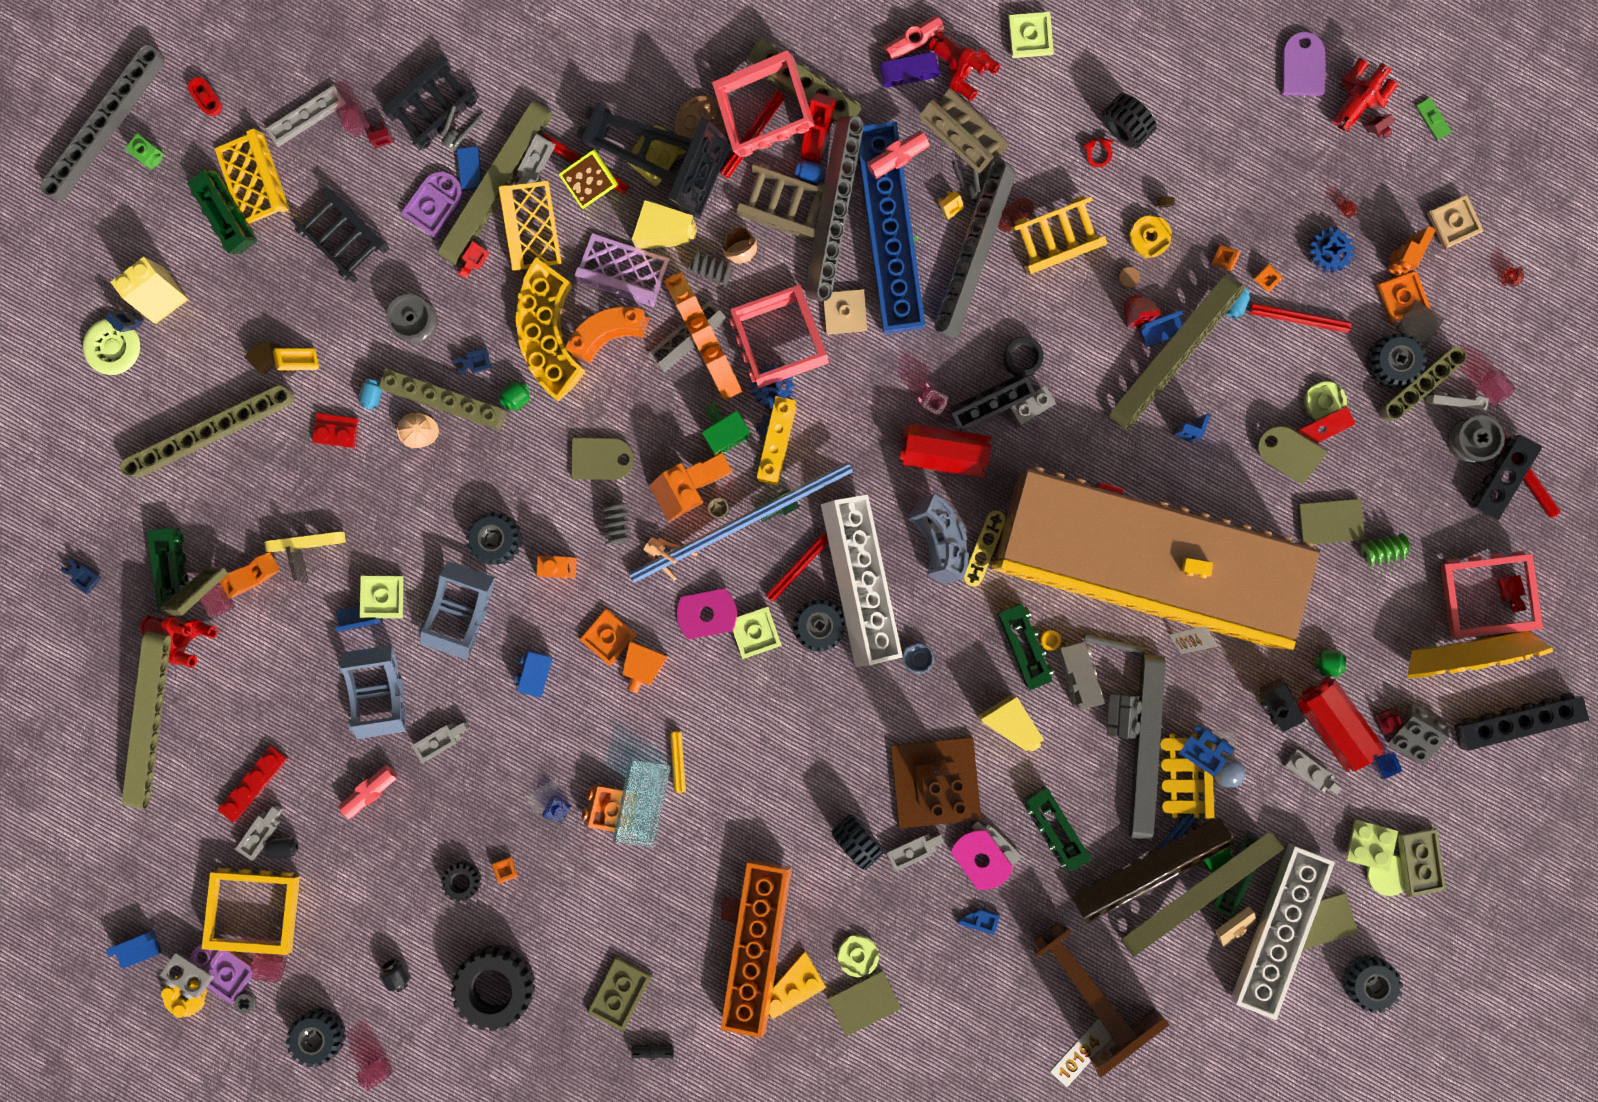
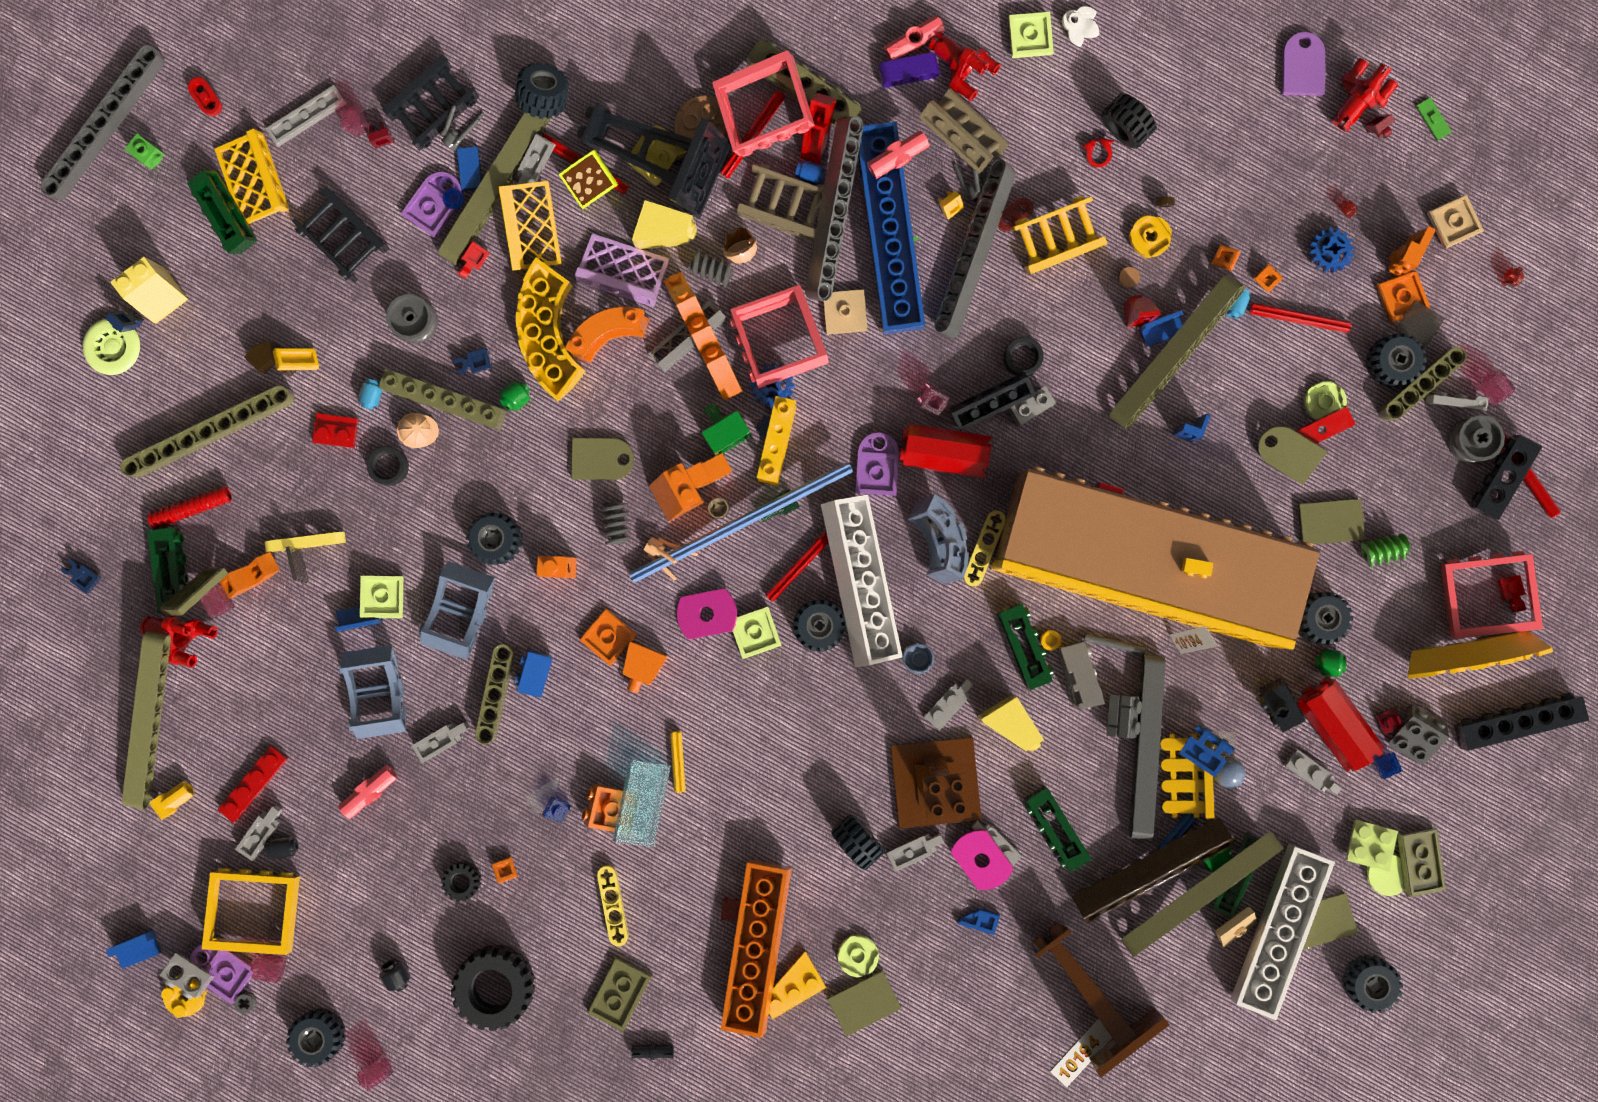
(168, 802): none -> yellow piece
(189, 507): none -> red piece
(376, 454): none -> black tyre
(453, 198): none -> clear blue plate
(488, 701): none -> olive beam
(541, 90): none -> black wheel
(616, 904): none -> light yellow beam
(877, 467): none -> medium lavender tile
(948, 704): none -> light grey hinge
(1083, 27): none -> white plate
(1325, 618): none -> black wheel

